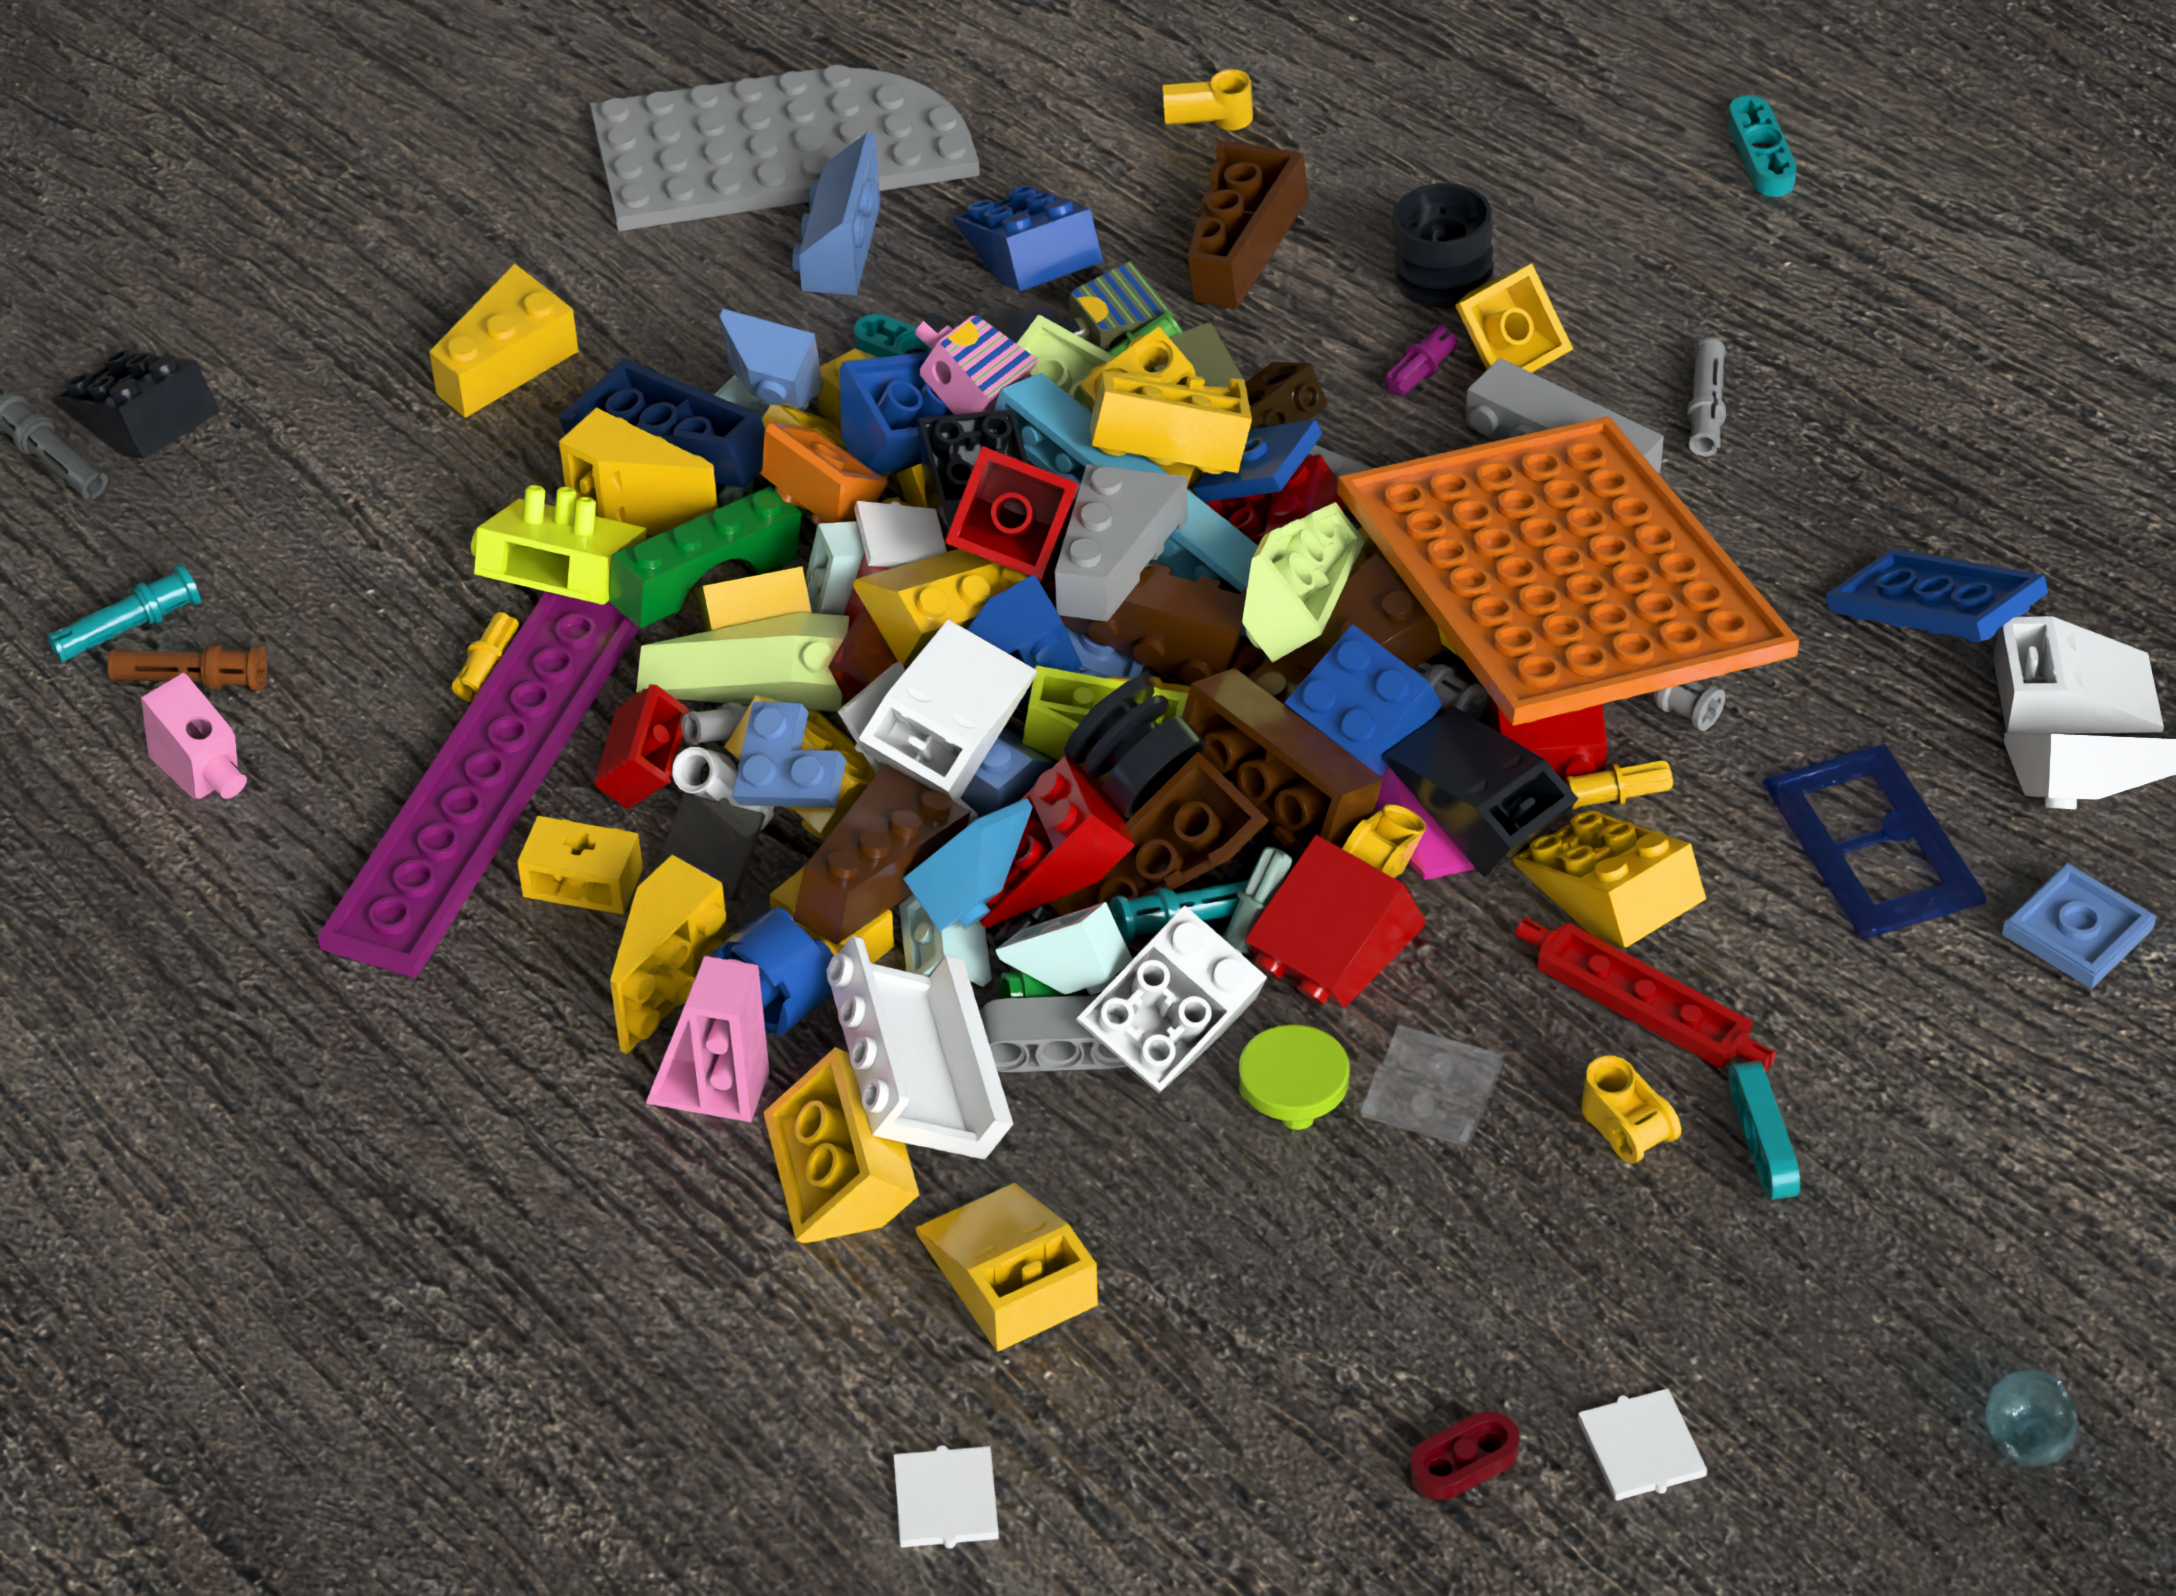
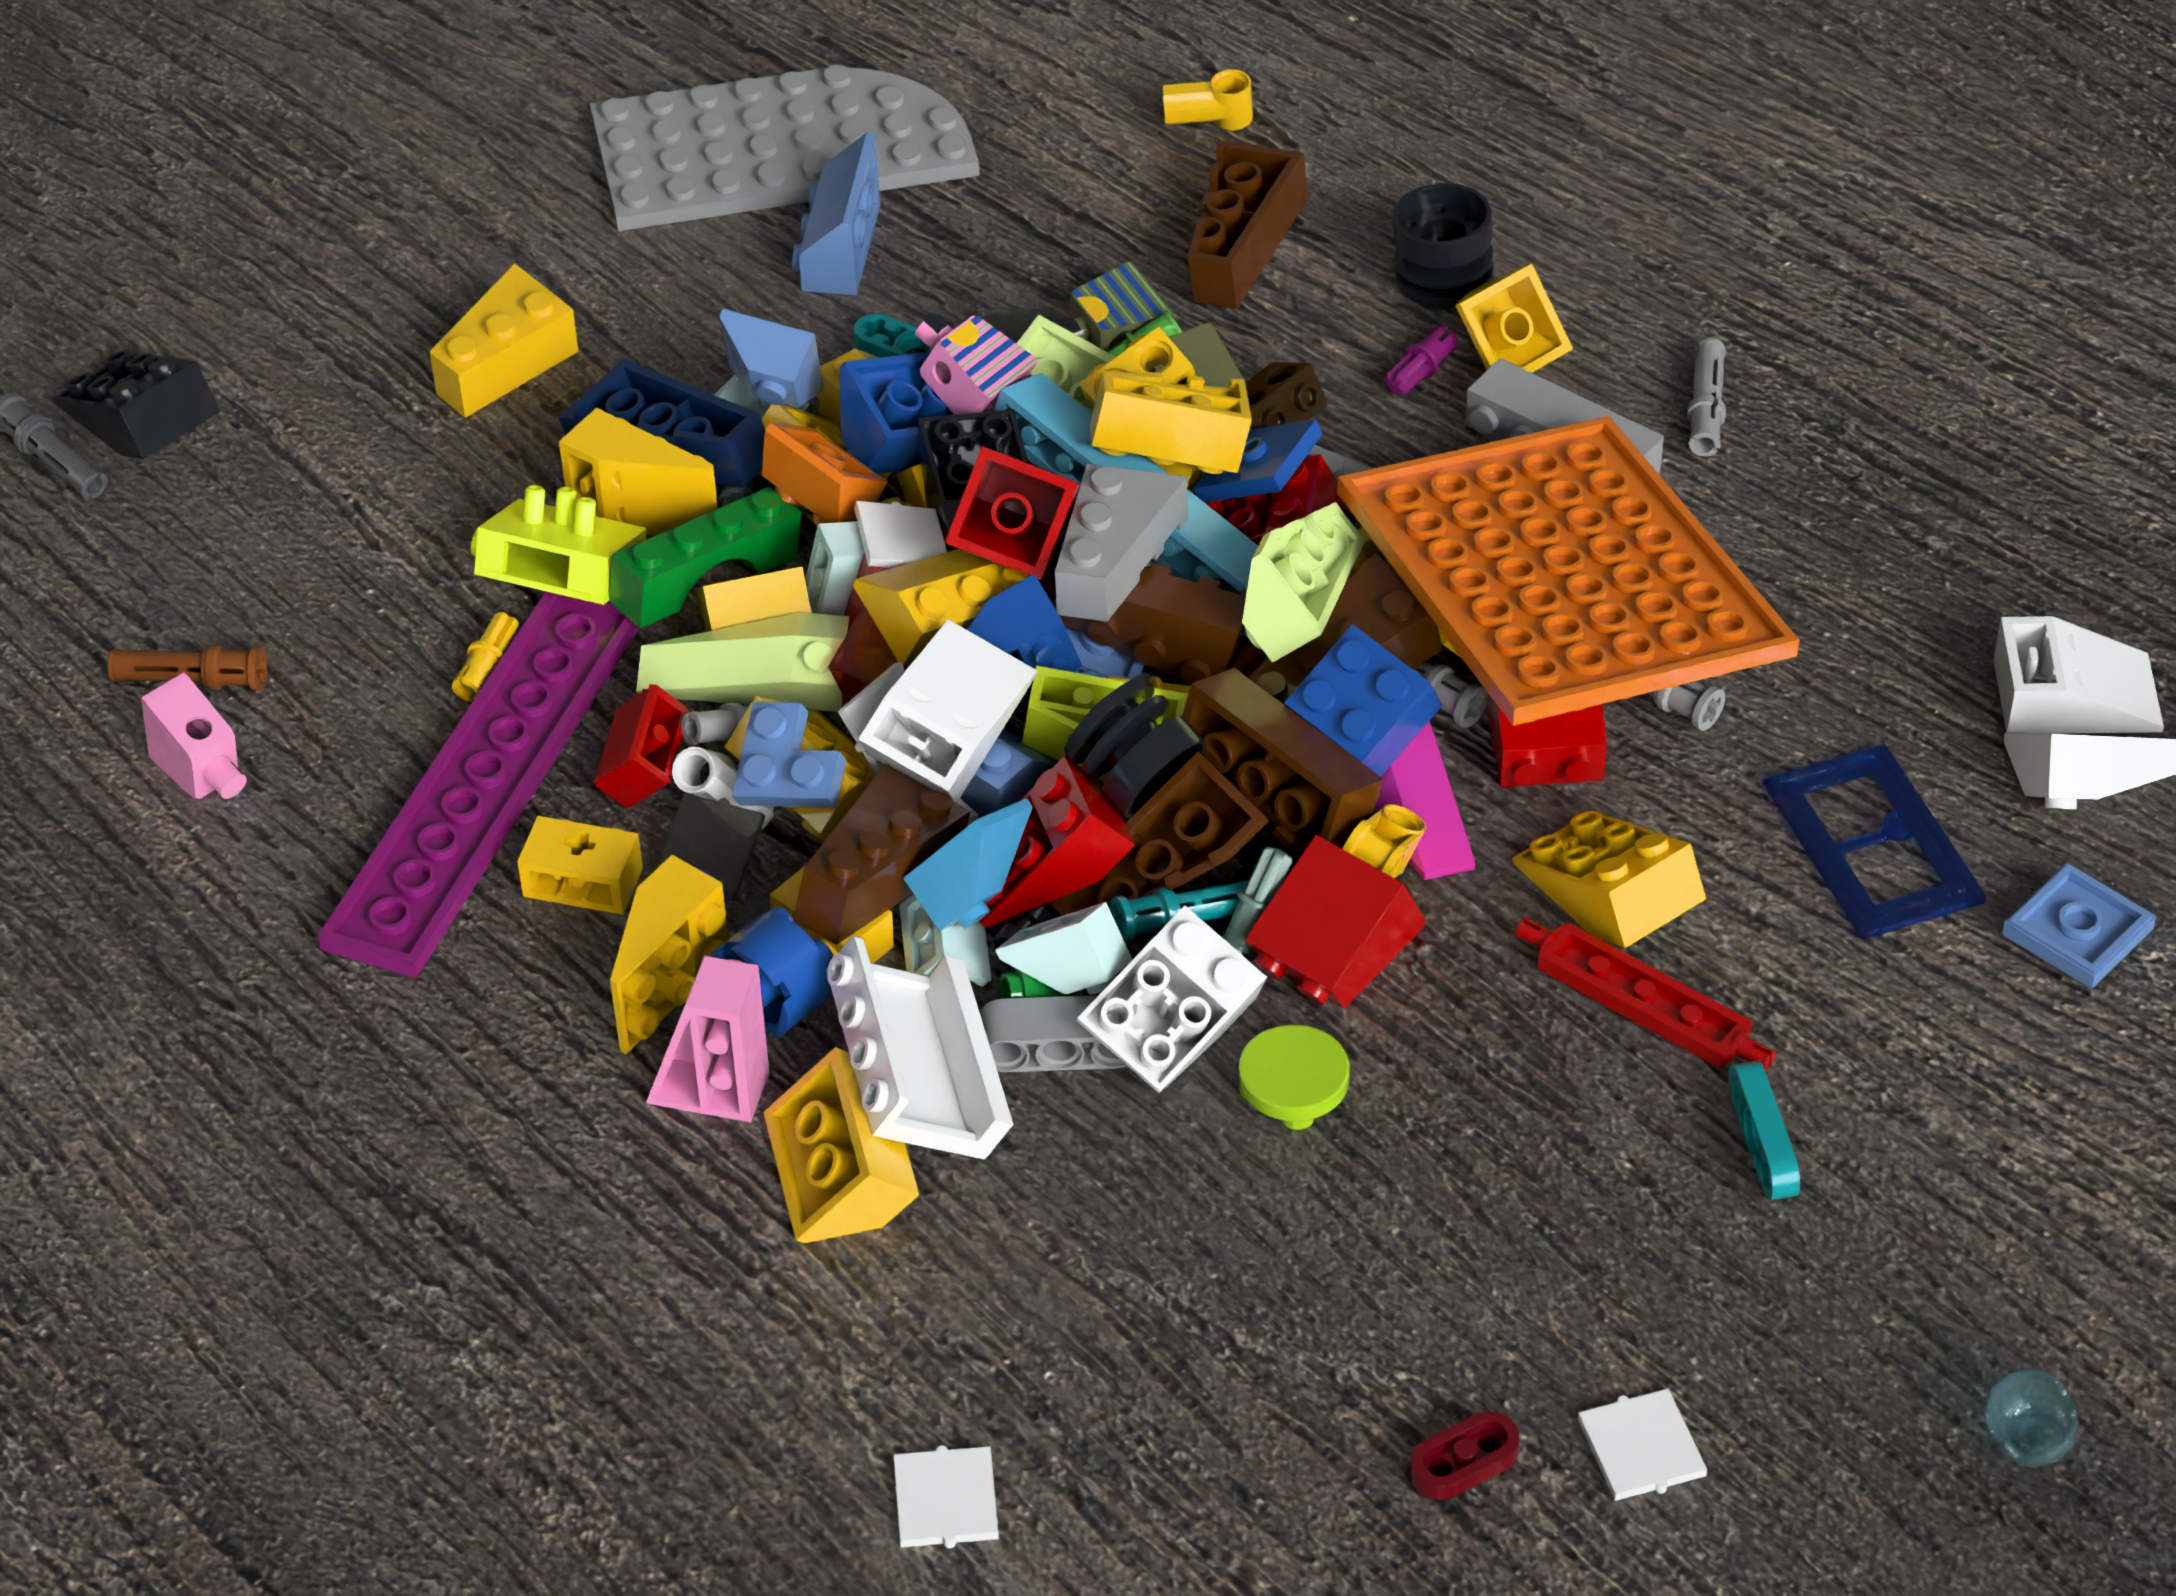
(145, 604): teal pin -> none
(1012, 1264): yellow slope -> none
(1031, 236): blue slope -> none
(1432, 1086): clear slope -> none
(1480, 787): black slope -> none
(1621, 783): yellow axle -> none
(1626, 1109): yellow piece -> none
(1757, 160): teal beam -> none
(1937, 594): blue plate -> none

